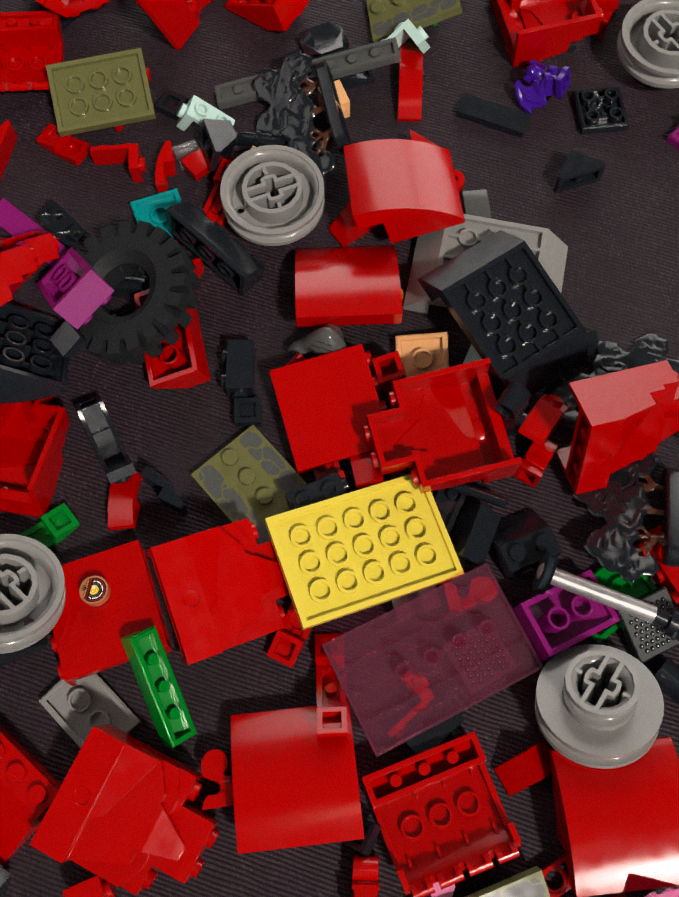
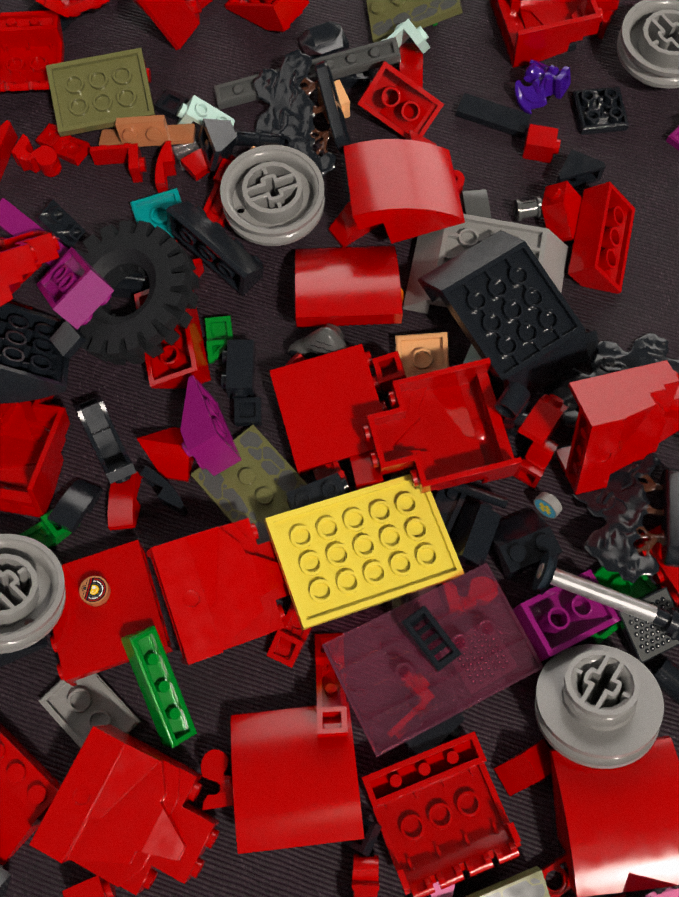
(41, 159): none -> red leg
(74, 504): none -> black slope
(147, 132): none -> nougat bracket
(167, 454): none -> red slope
(206, 430): none -> magenta slope
(218, 333): none -> green slope
(399, 102): none -> red slope
(424, 615): none -> black slope
(527, 208): none -> dark grey bush
(541, 143): none -> red brick
(548, 505): none -> tile
(561, 209): none -> red slope
(602, 239): none -> red slope

